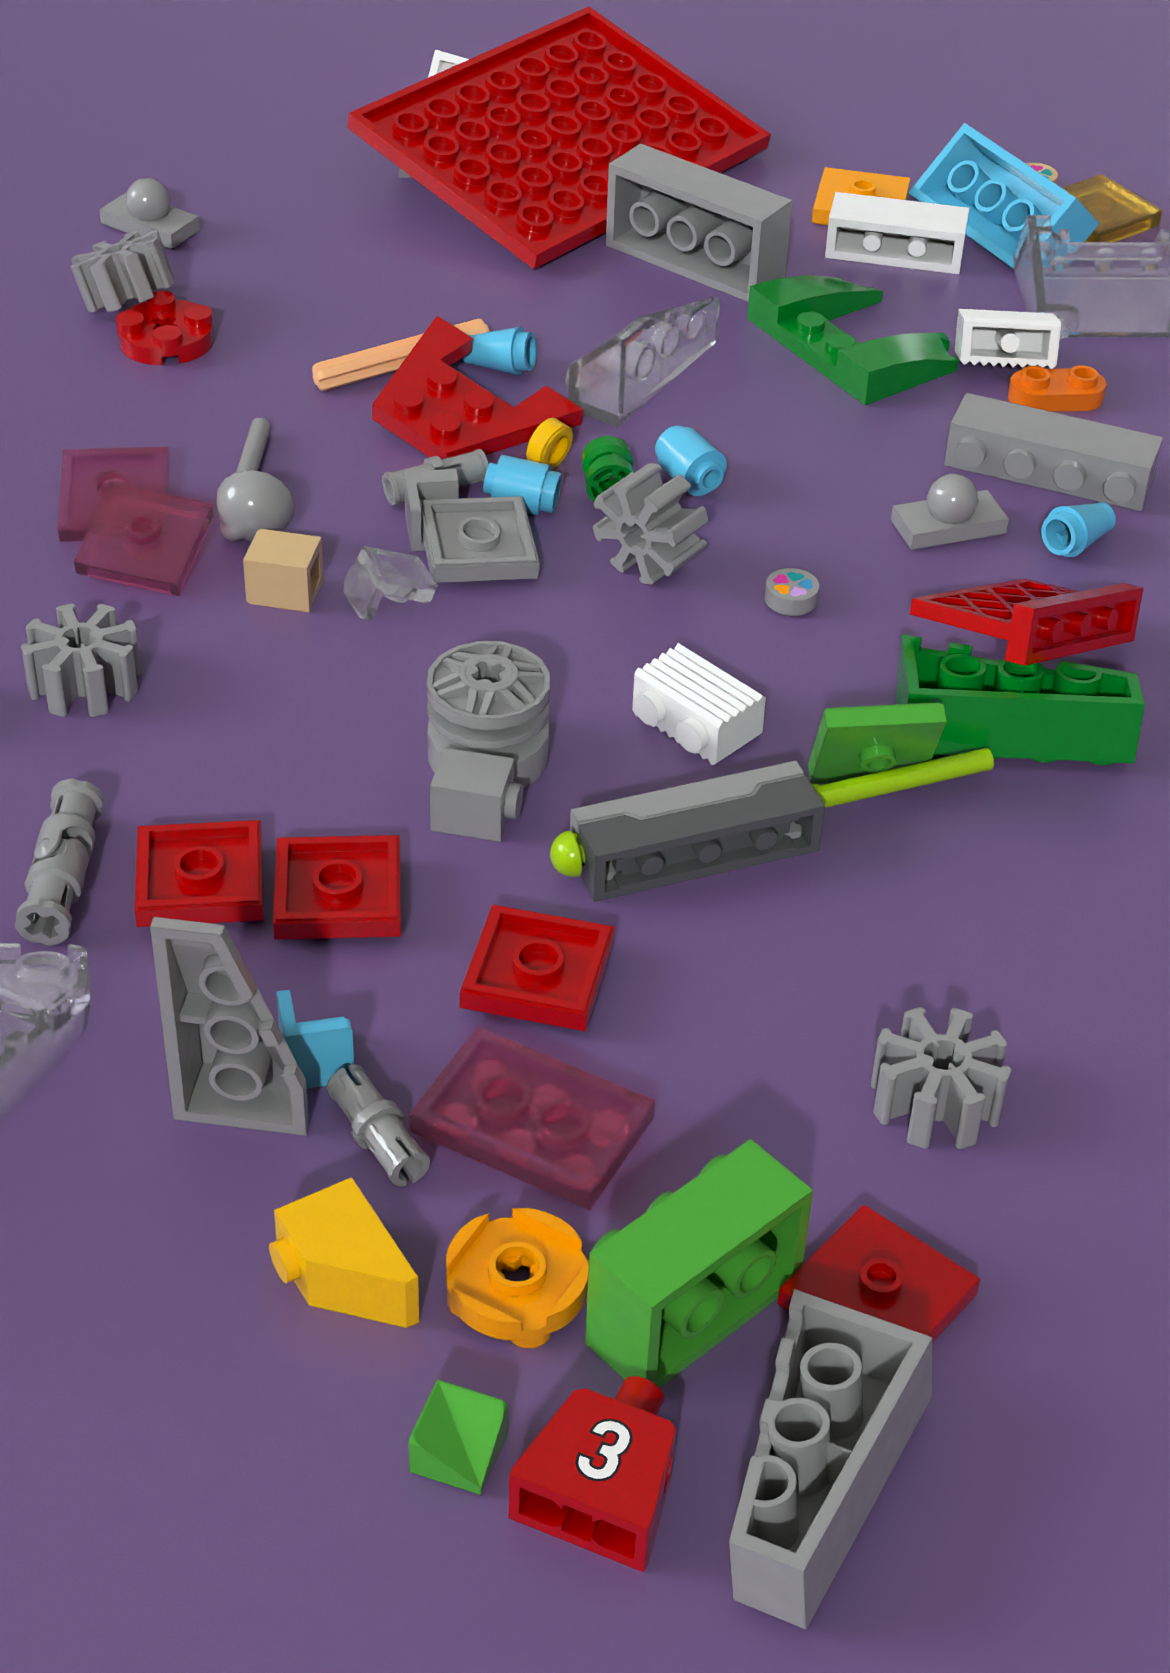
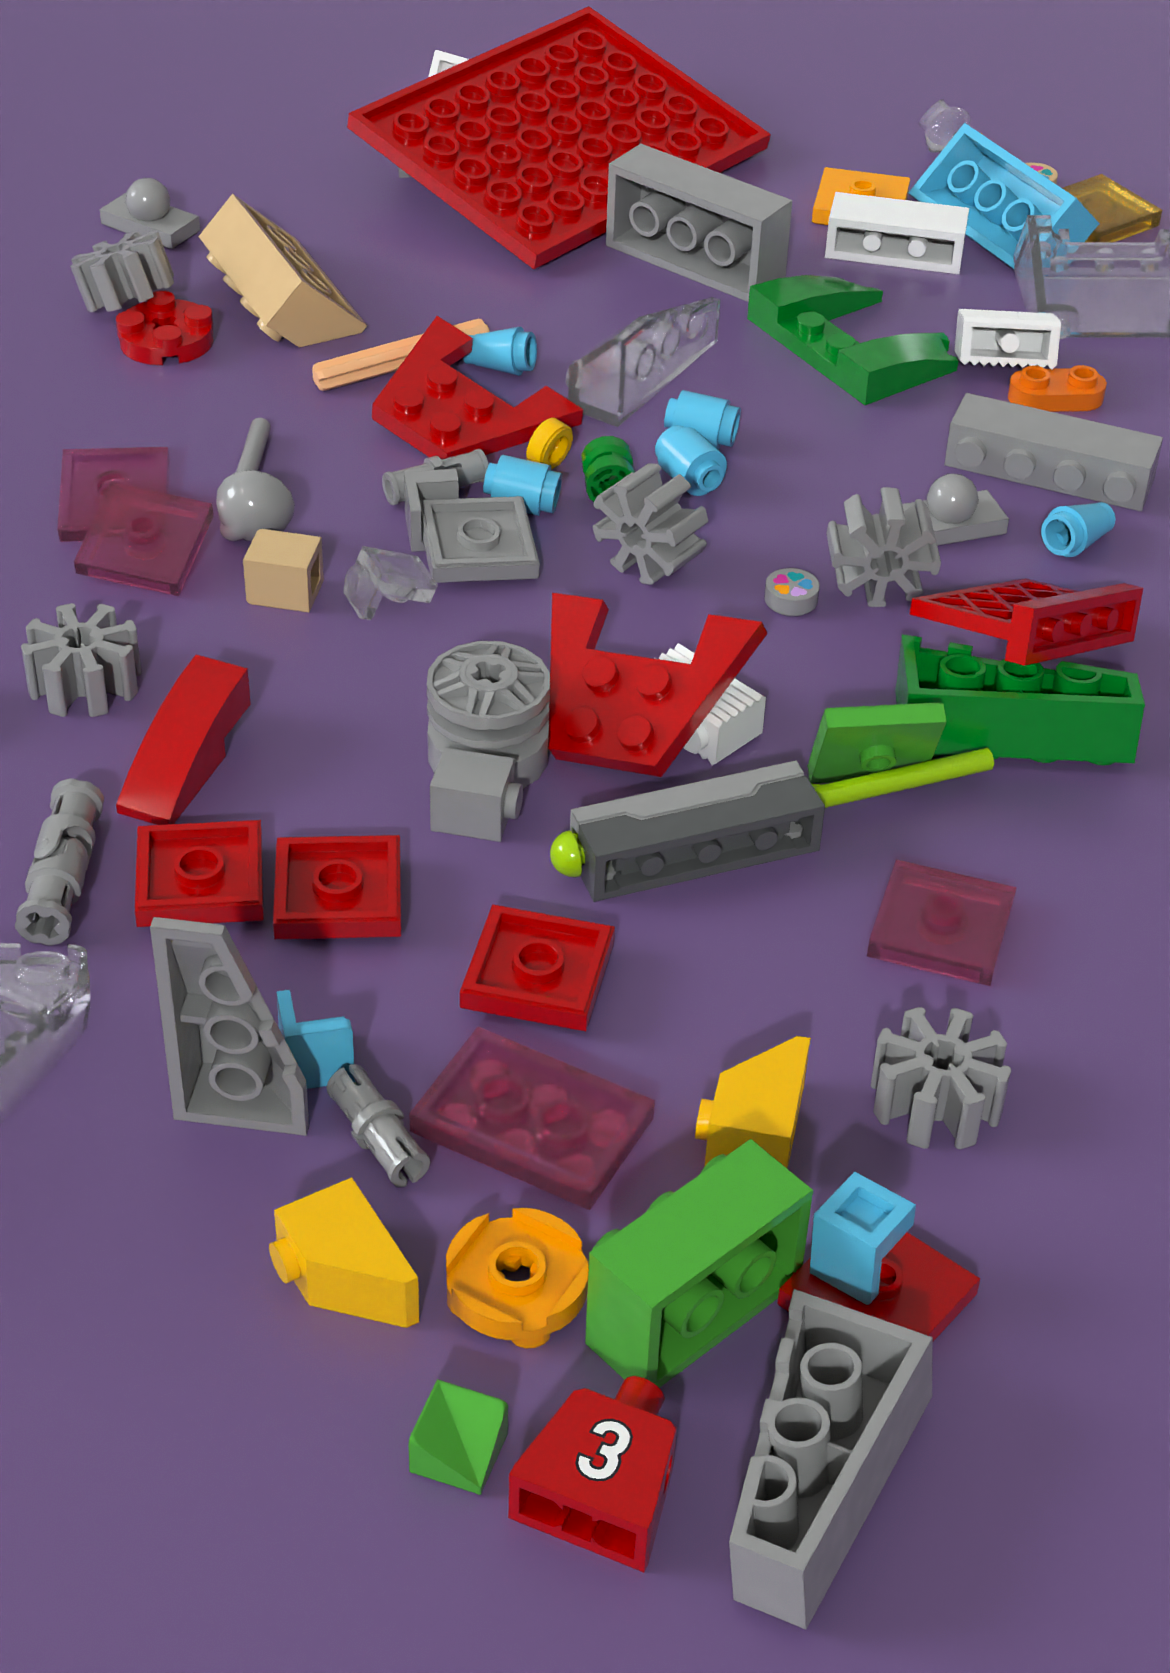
(185, 741): none -> red slope
(277, 278): none -> tan slope
(629, 707): none -> red wing
(706, 414): none -> medium azure brick
(757, 1103): none -> yellow slope
(856, 1233): none -> medium azure panel
(883, 547): none -> light grey gear
(941, 124): none -> clear animal
(942, 922): none -> clear pink plate

